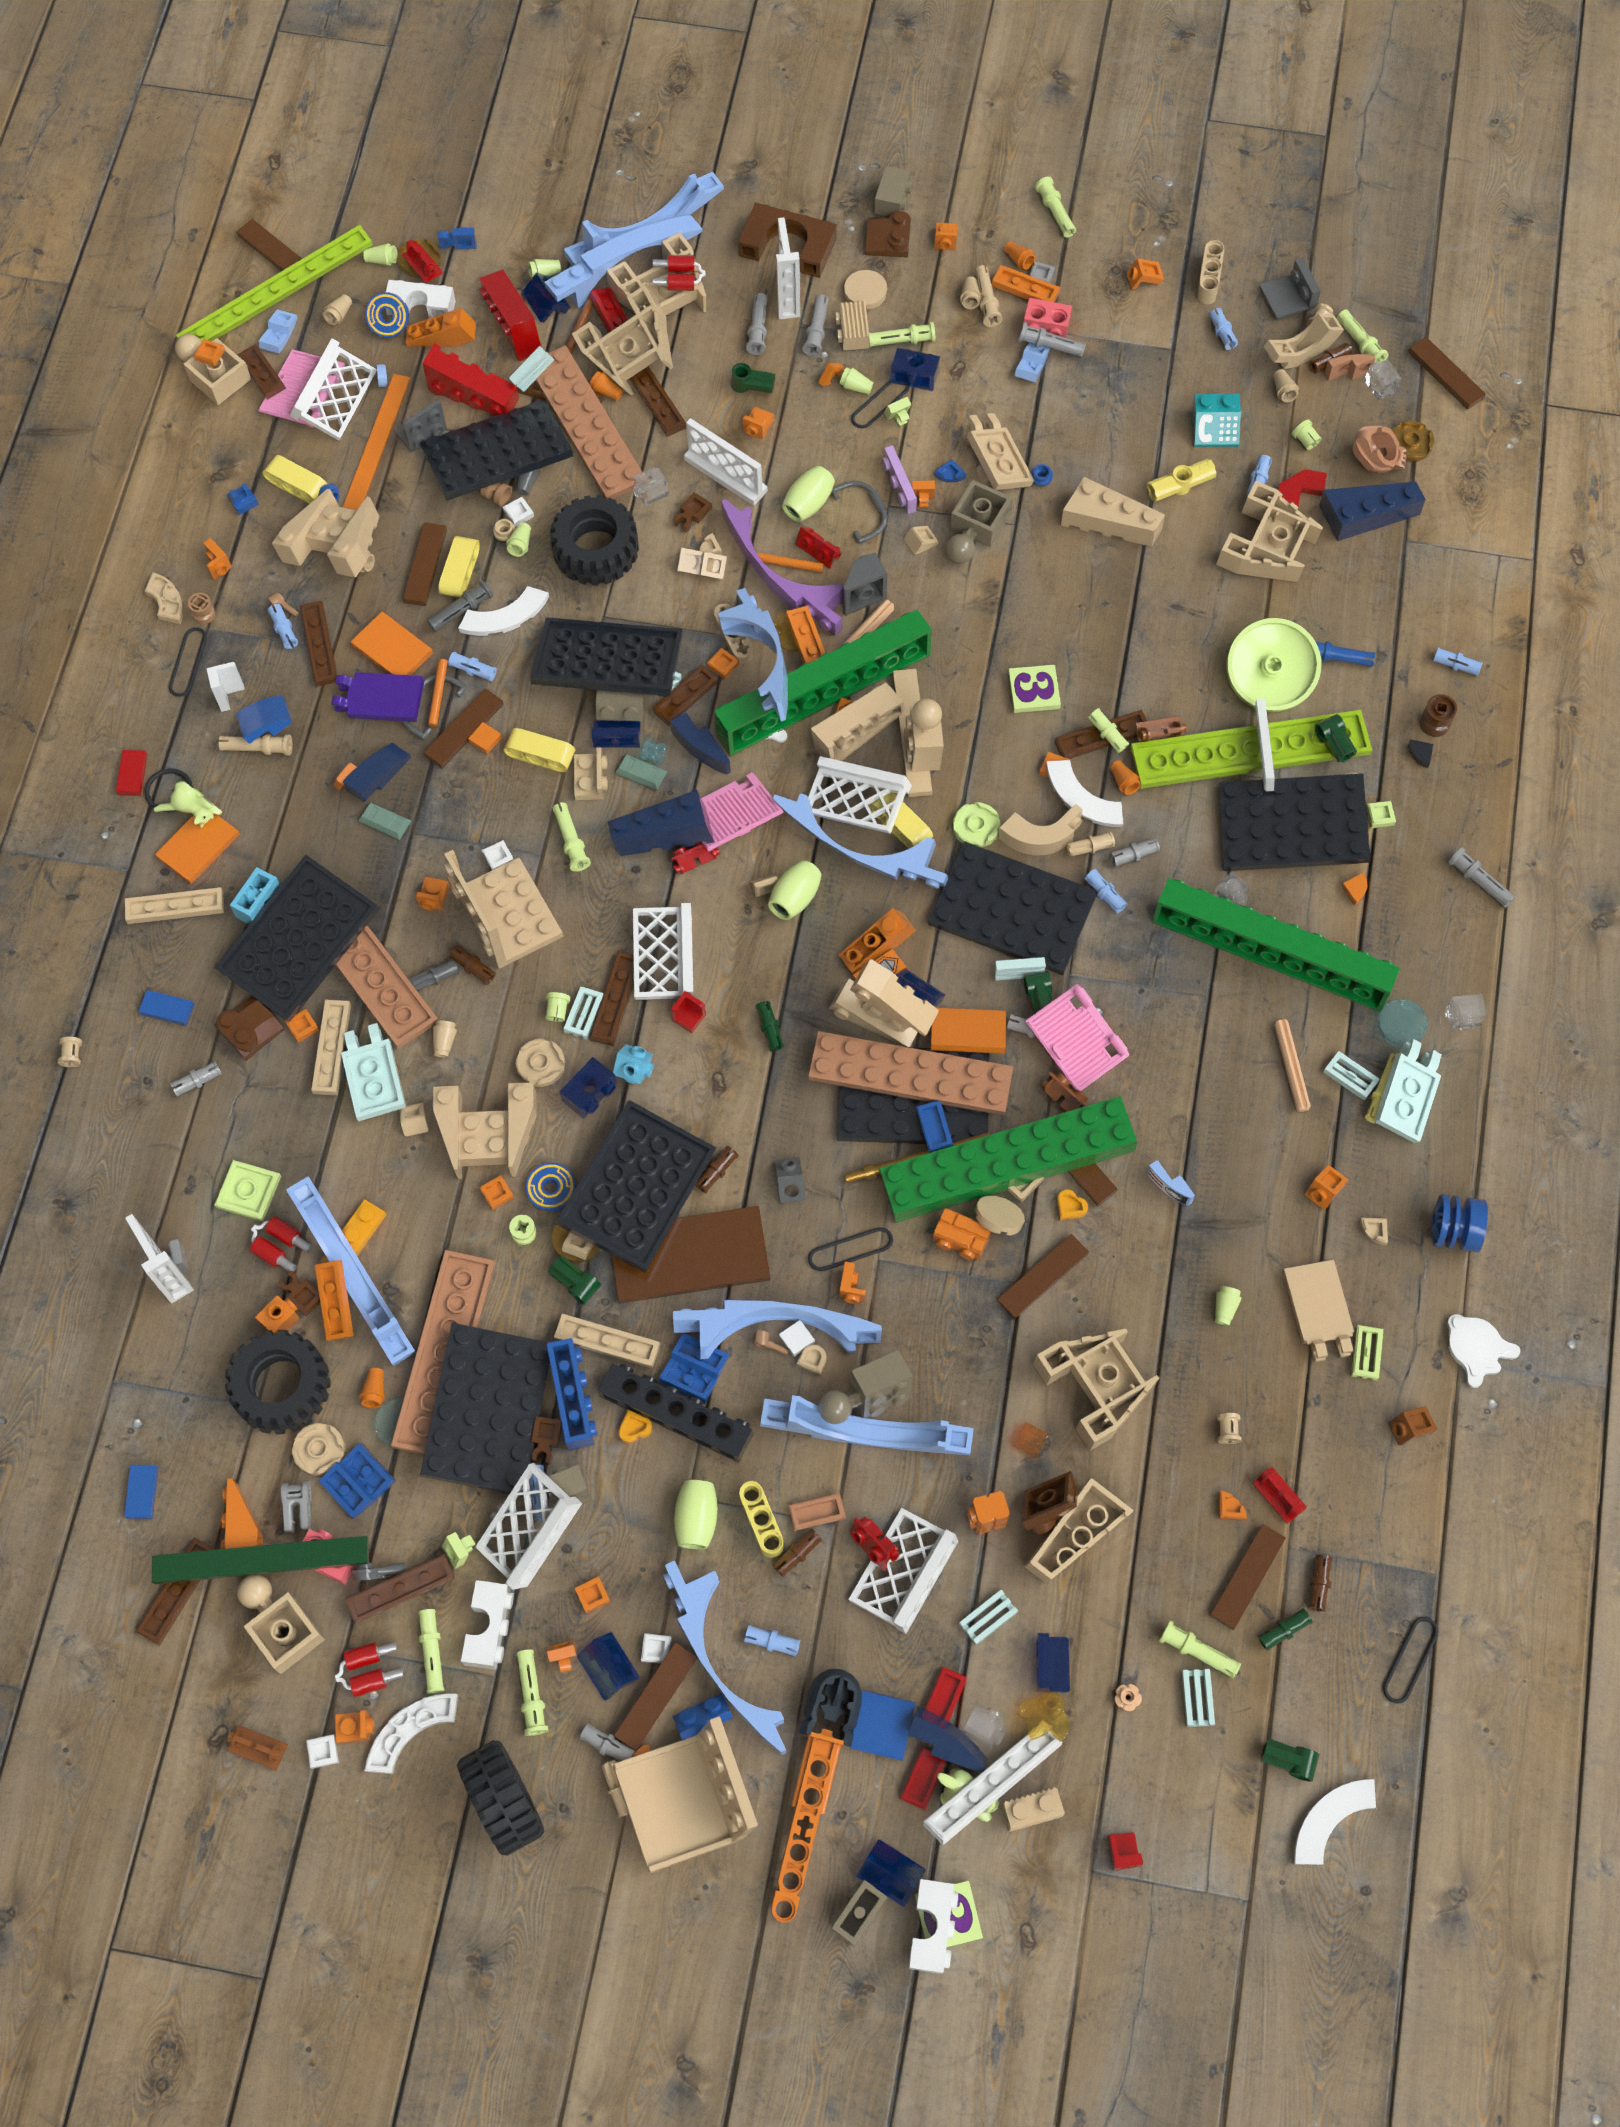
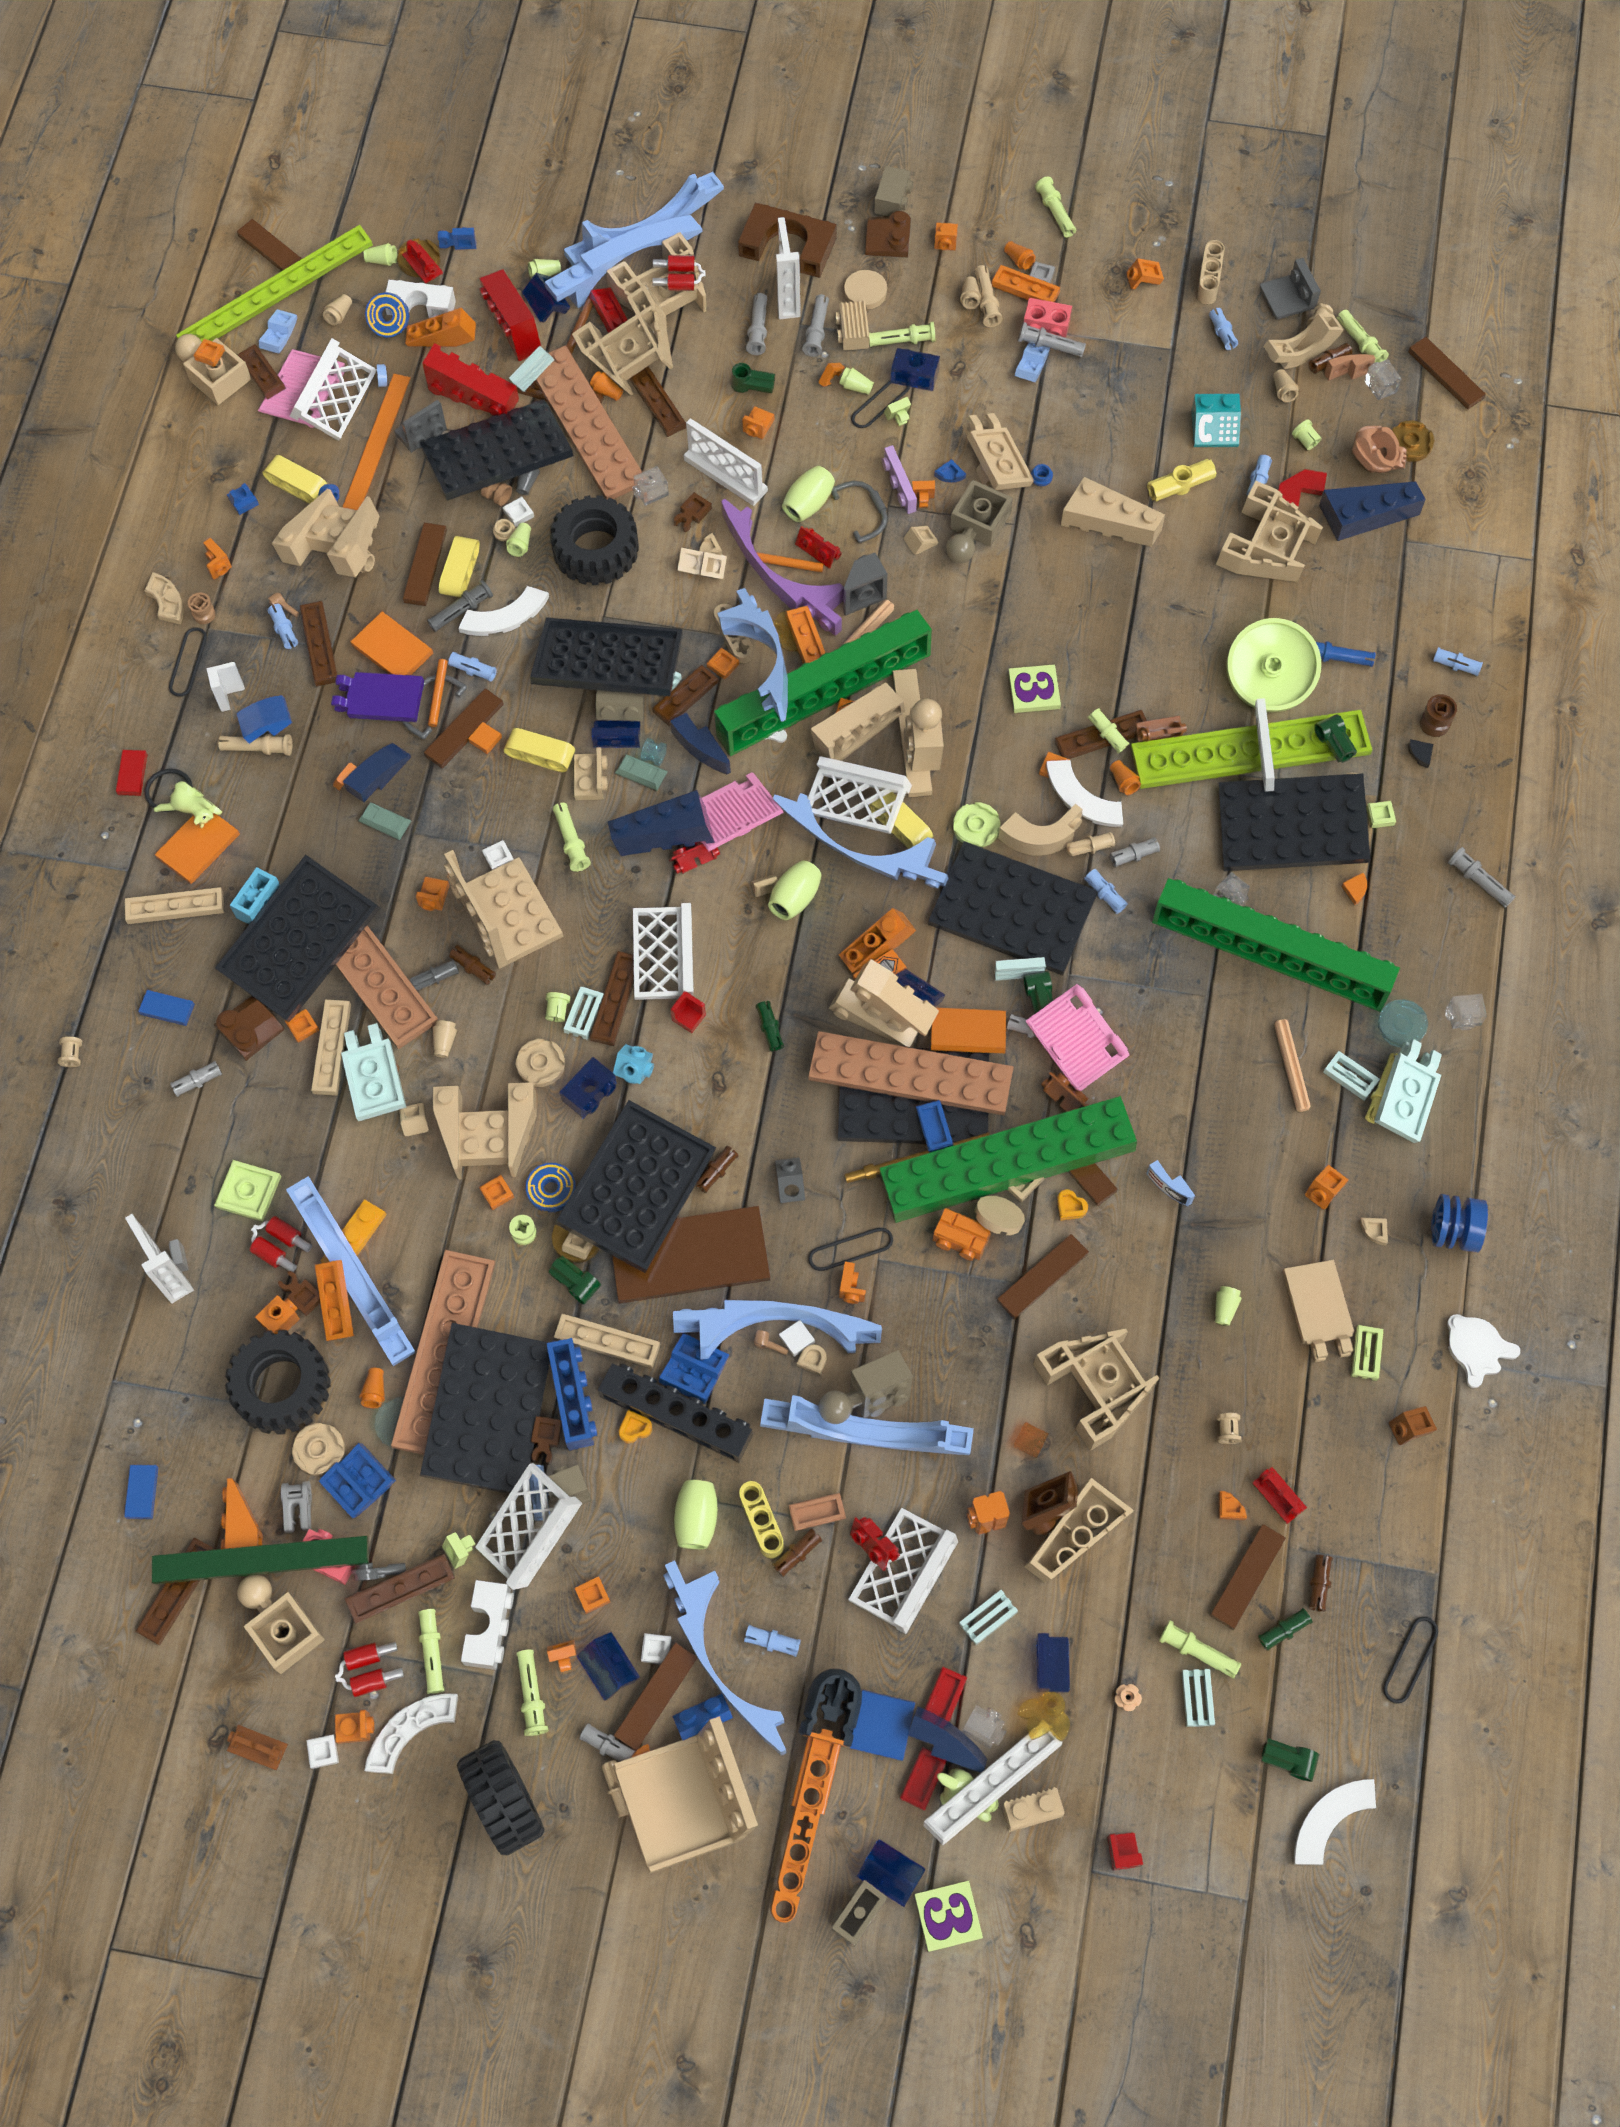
(931, 1953): white arch -> none

